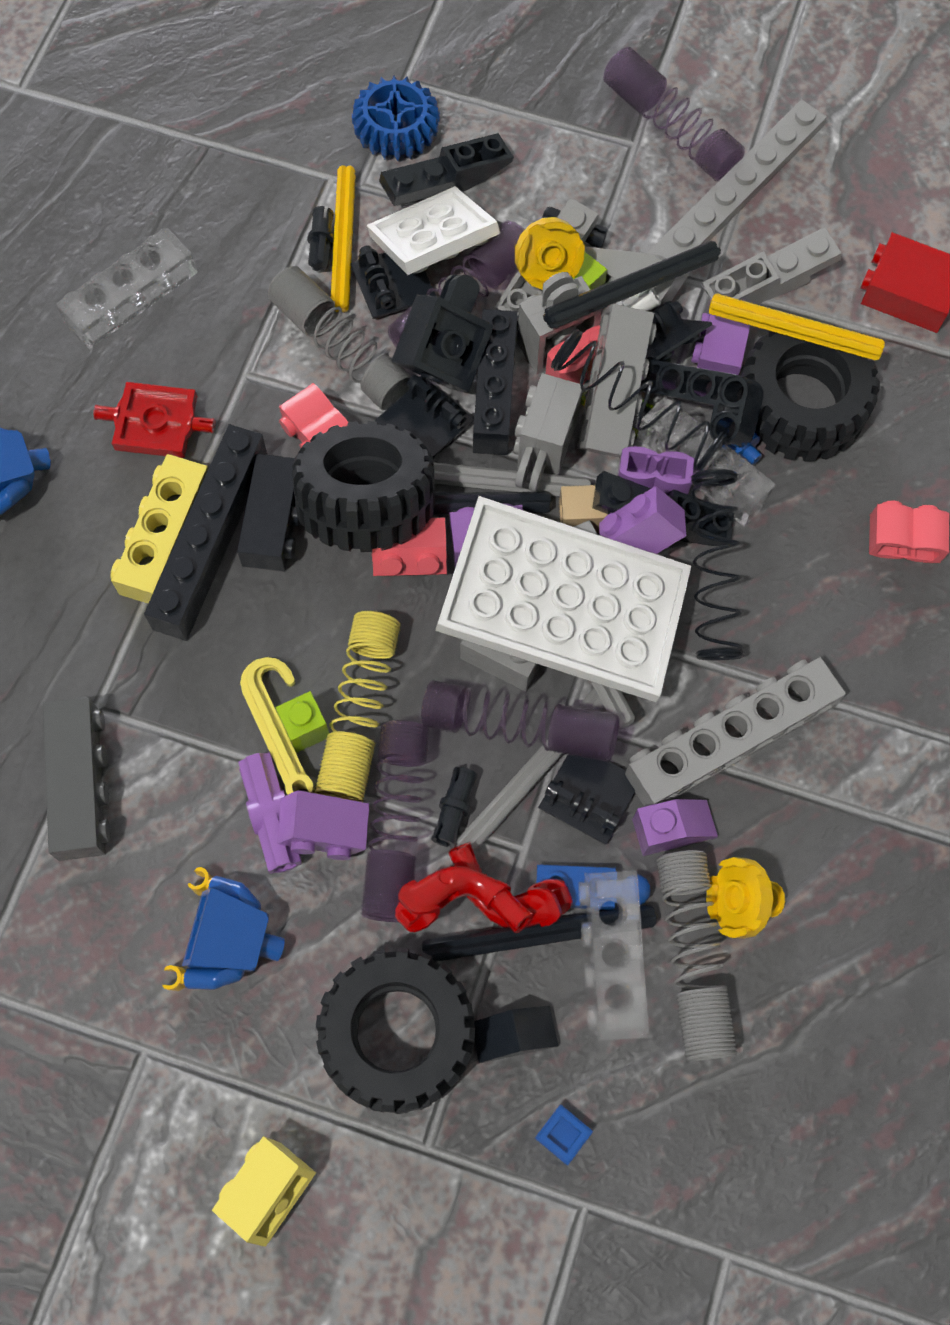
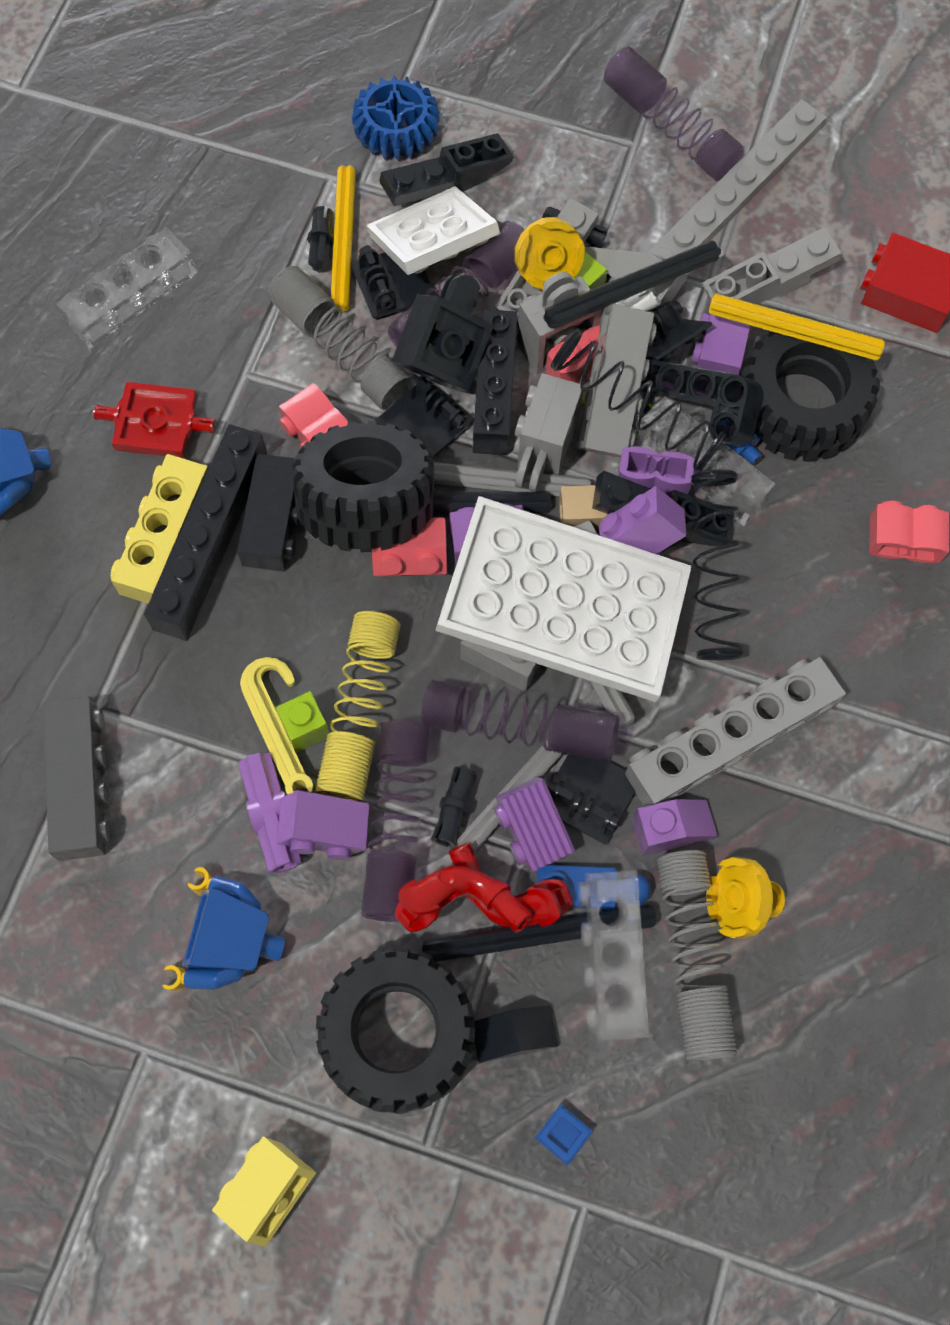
(533, 824): none -> medium lavender brick

